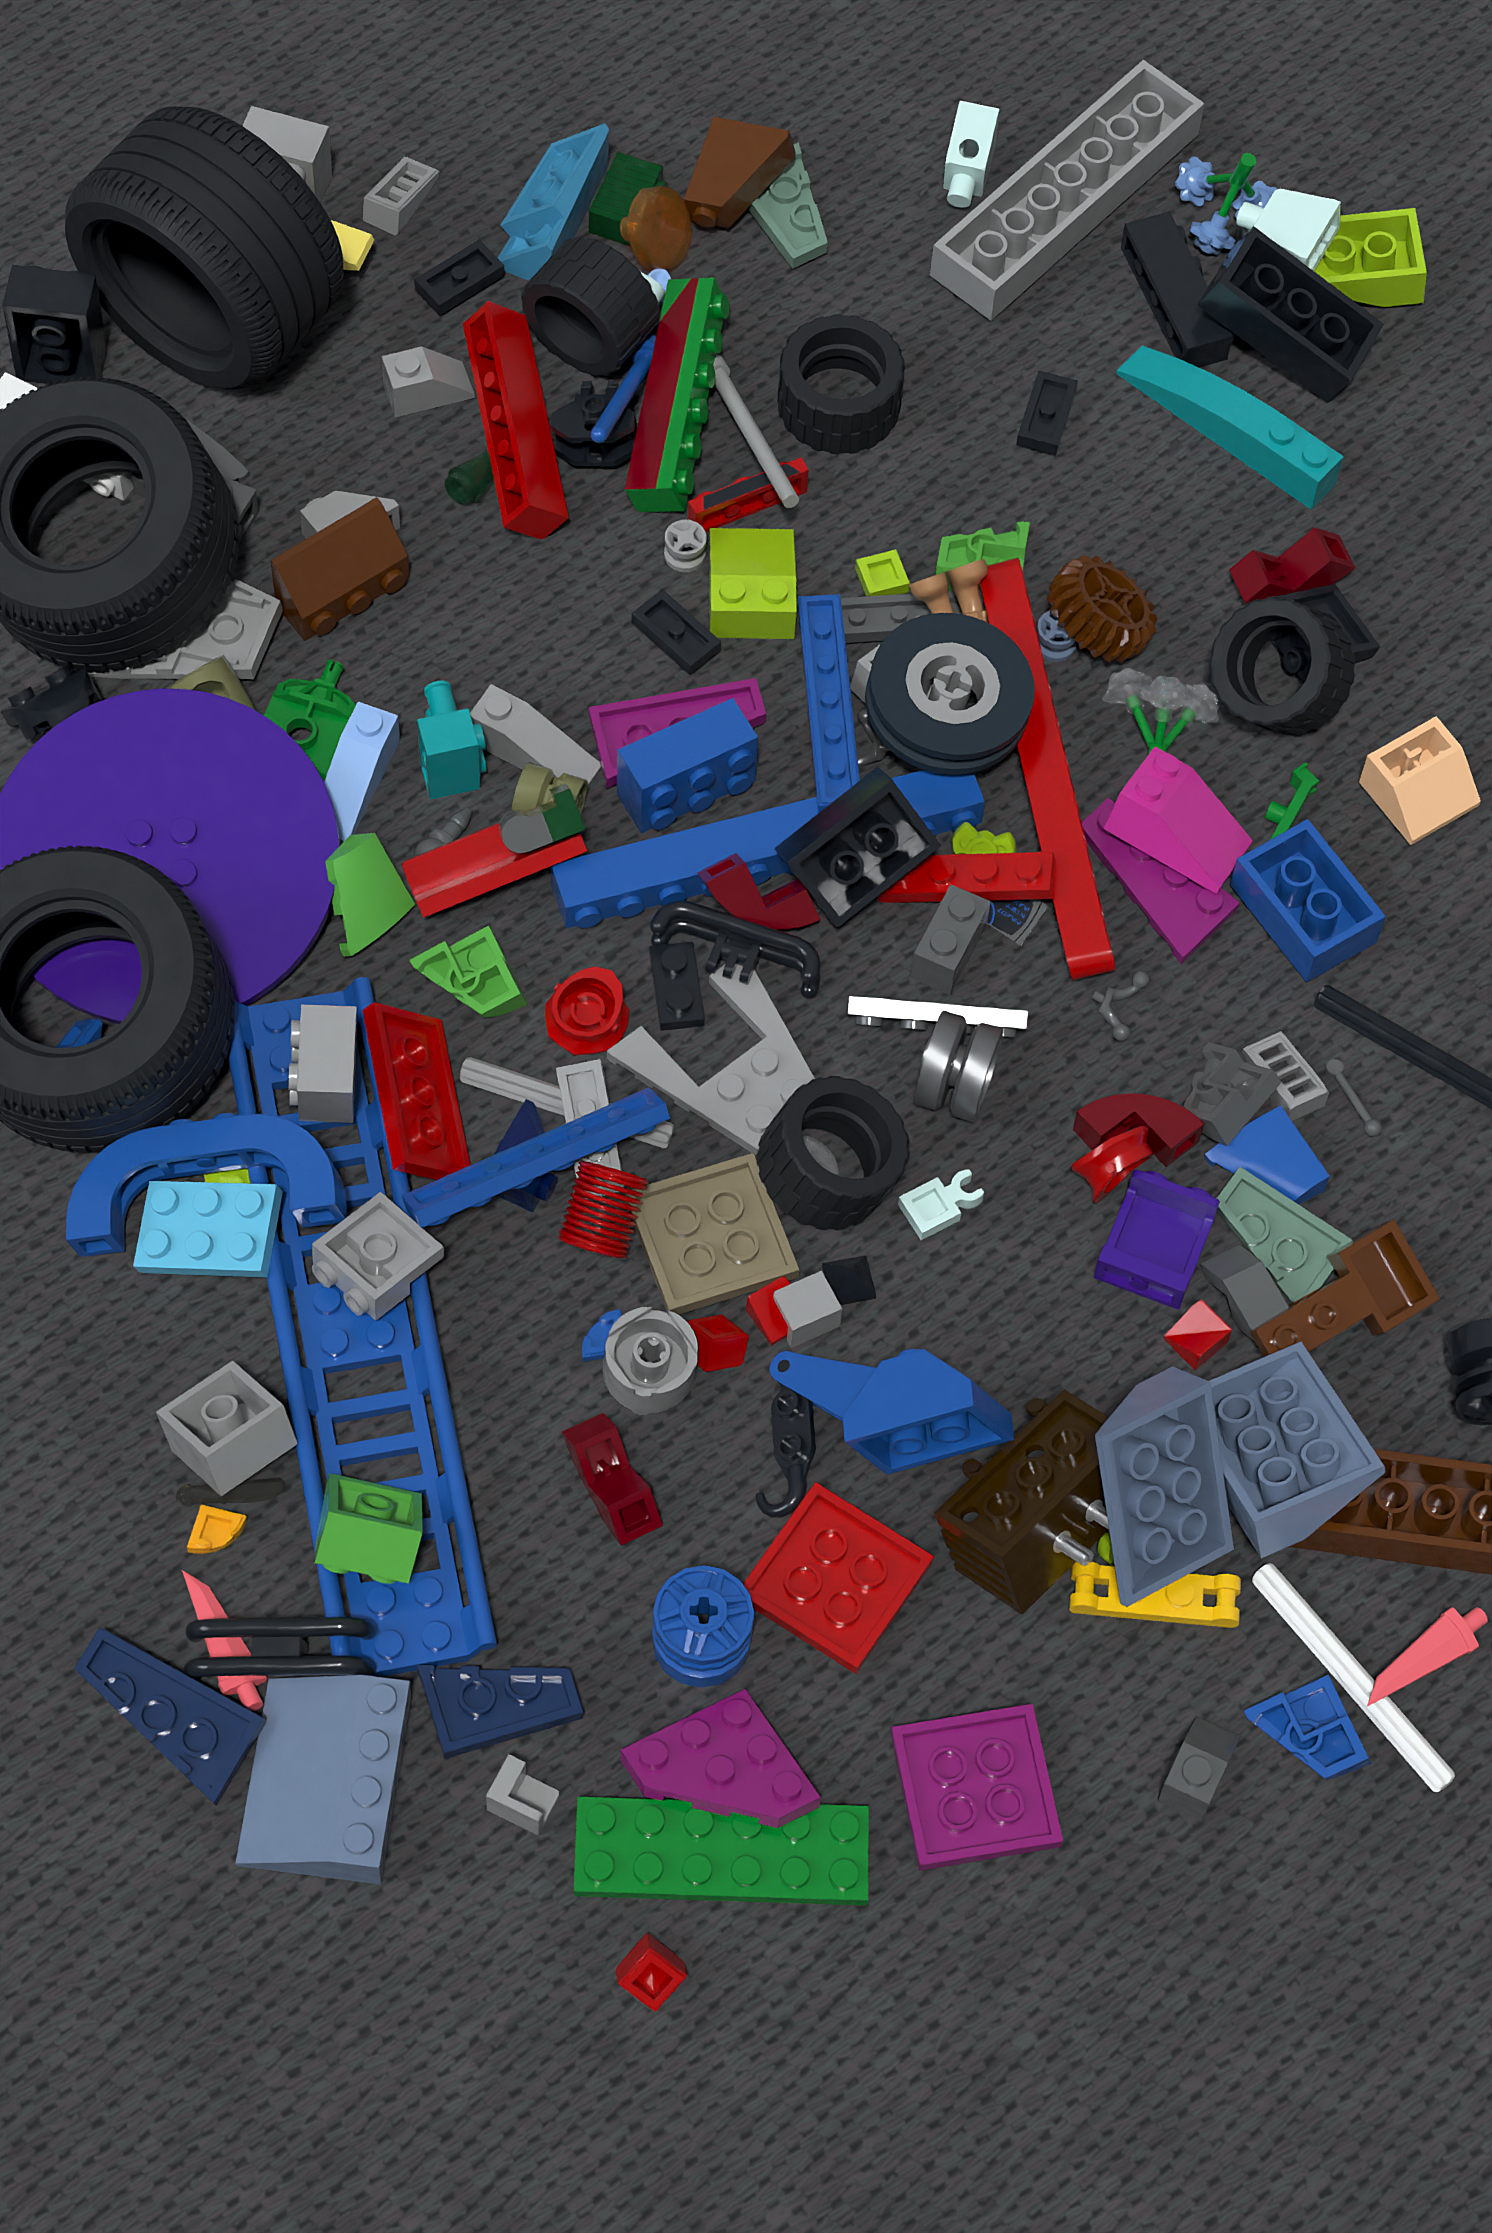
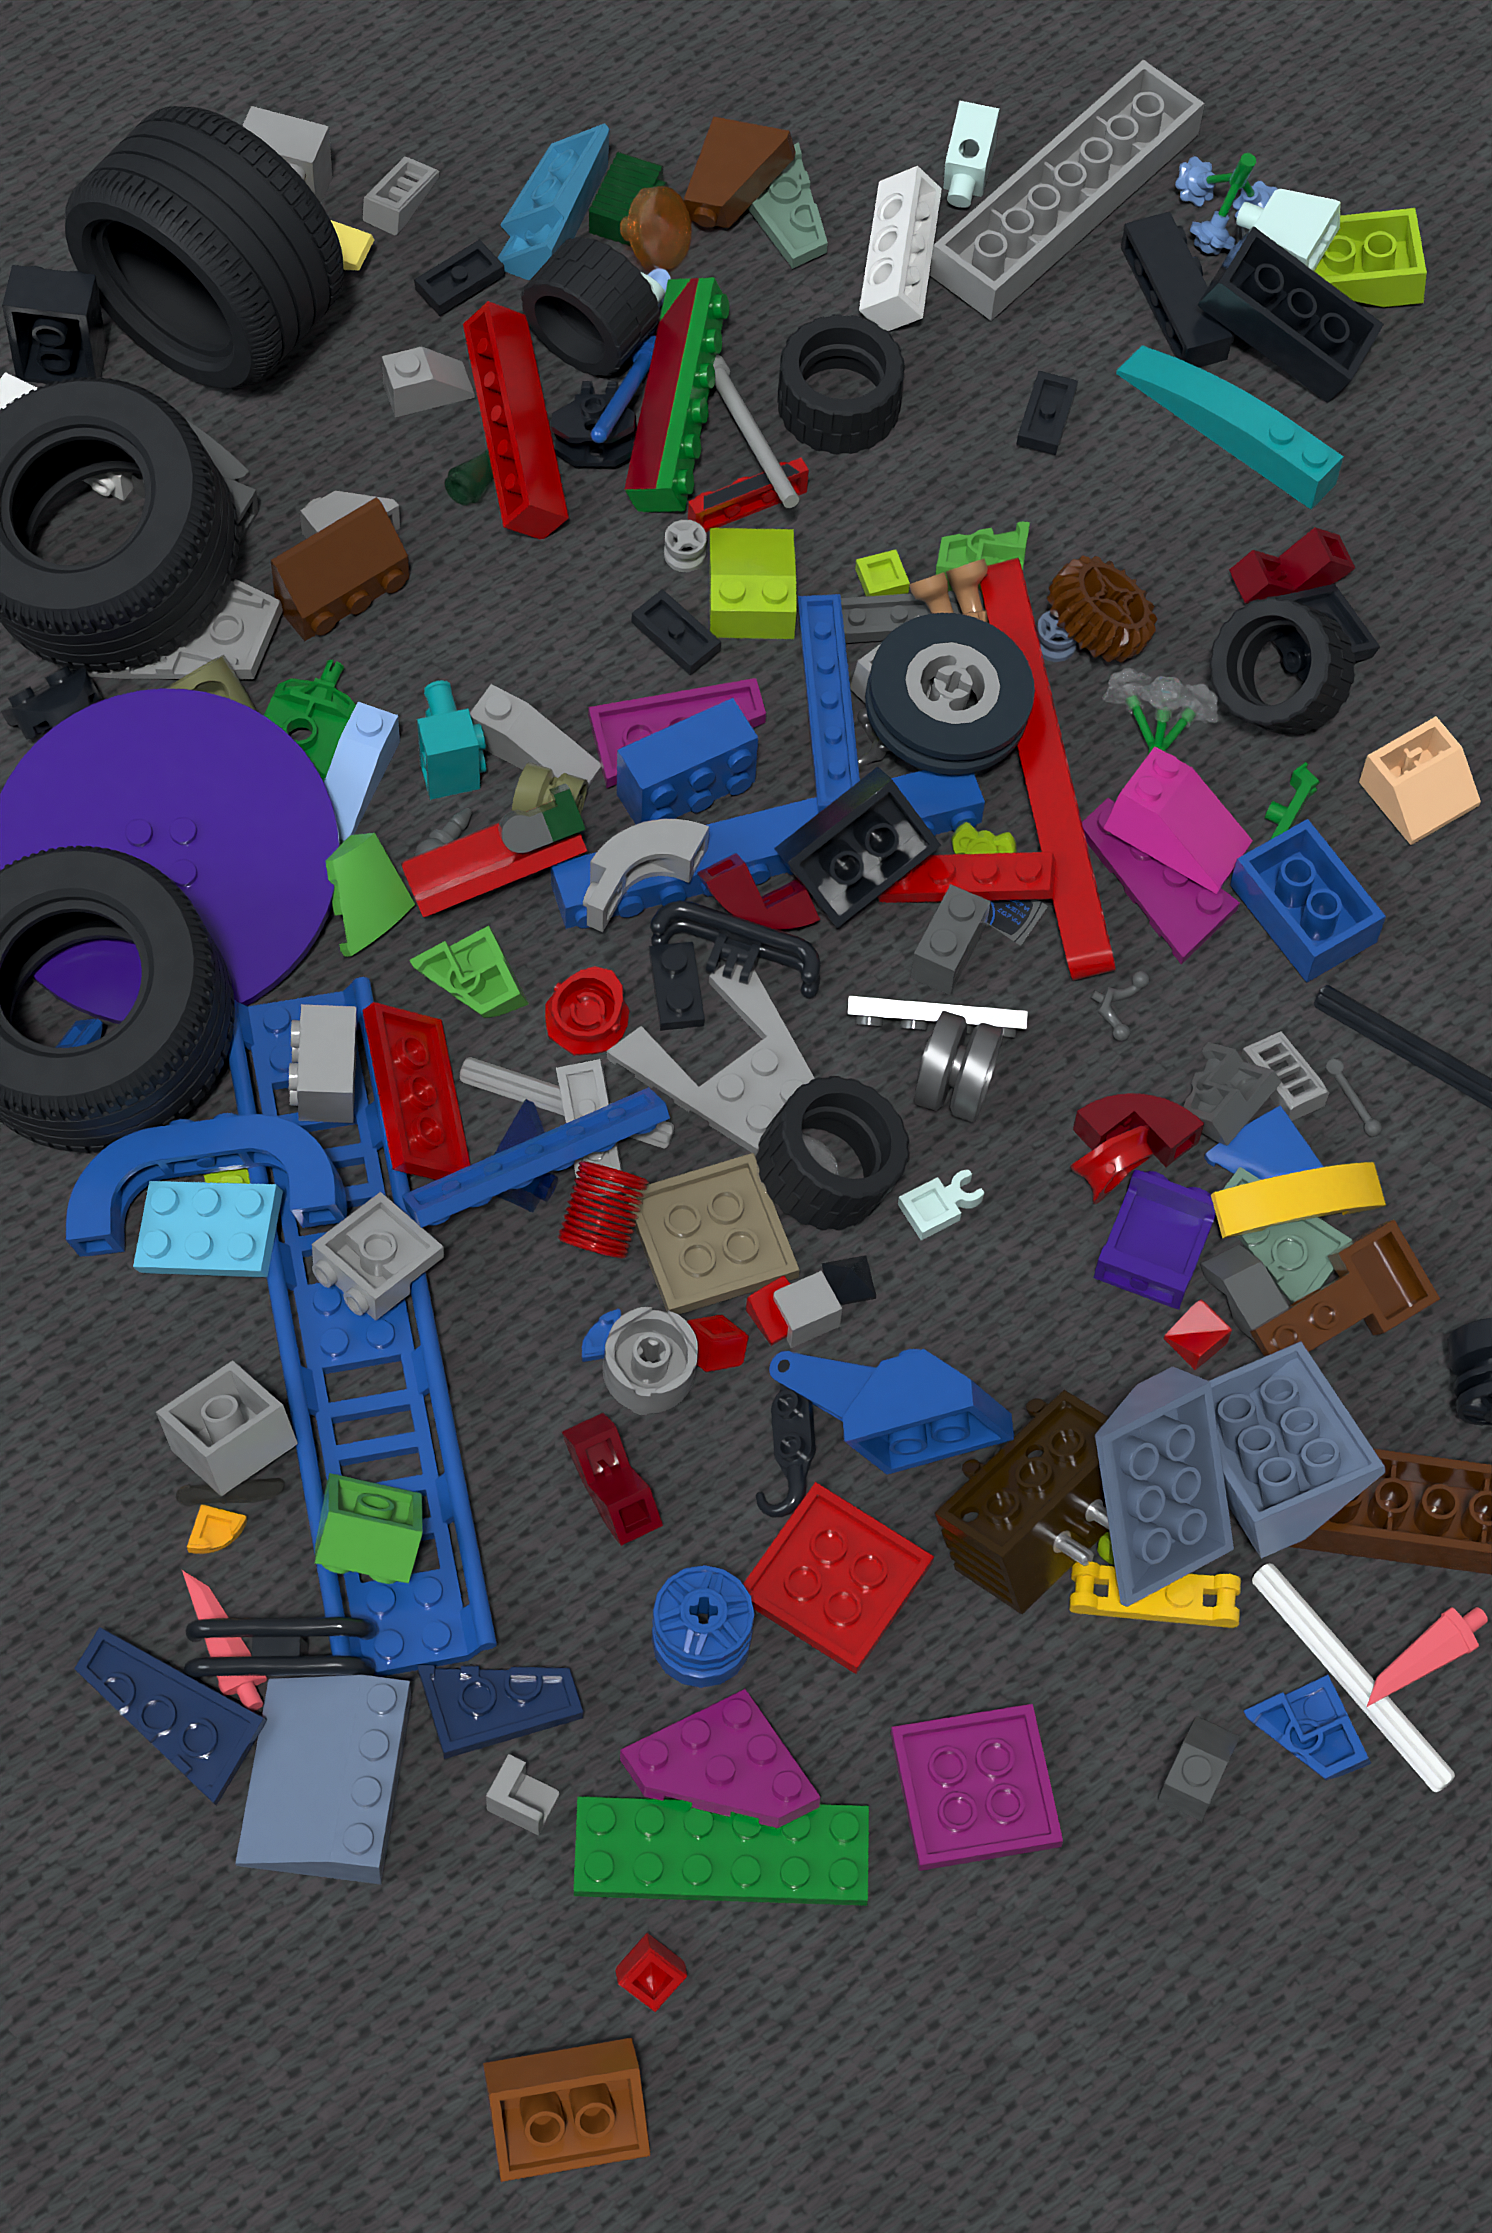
(566, 2109): none -> dark orange slope
(638, 853): none -> light grey arch
(900, 249): none -> white brick
(1297, 1197): none -> yellow slope

